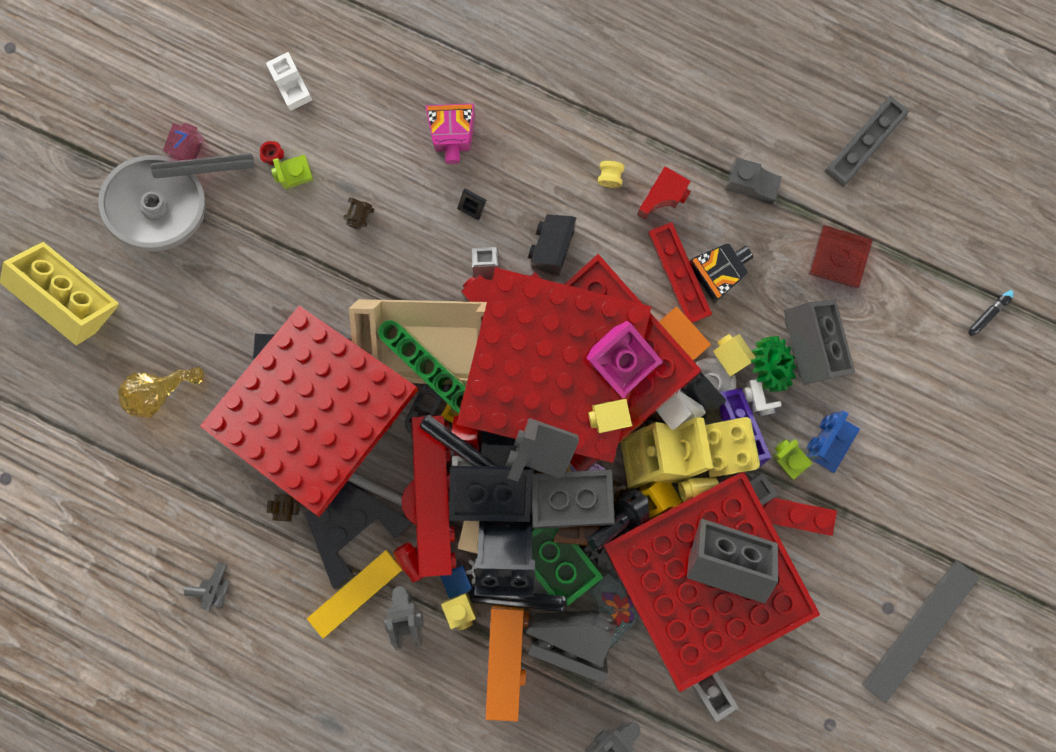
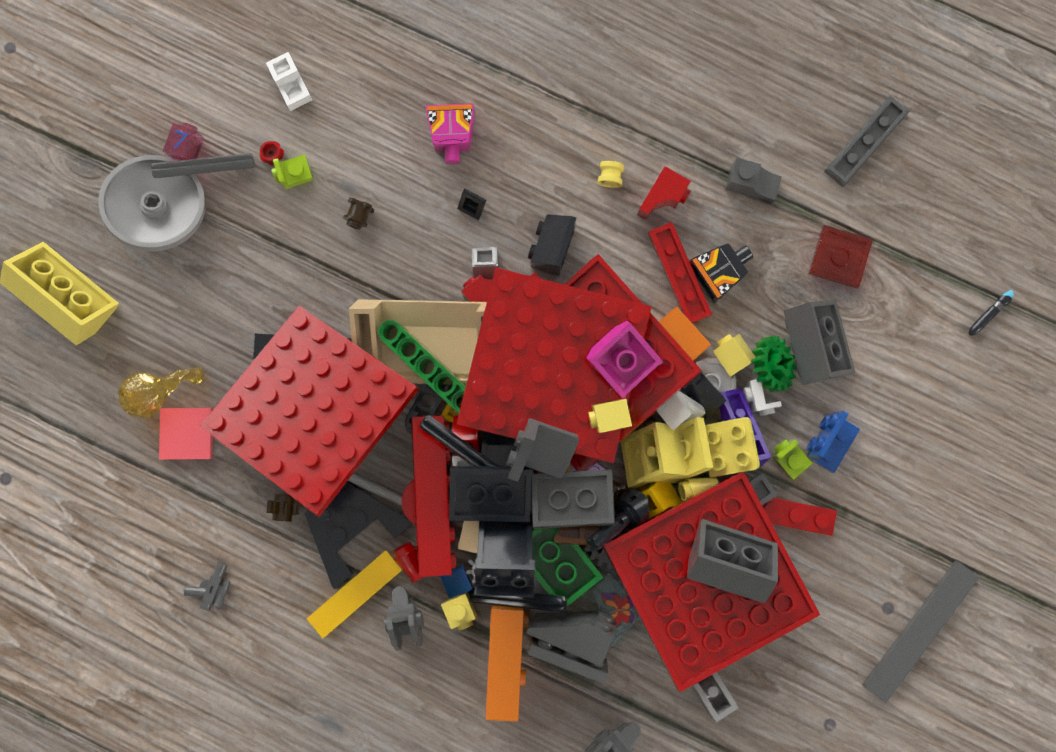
(182, 436): none -> coral tile

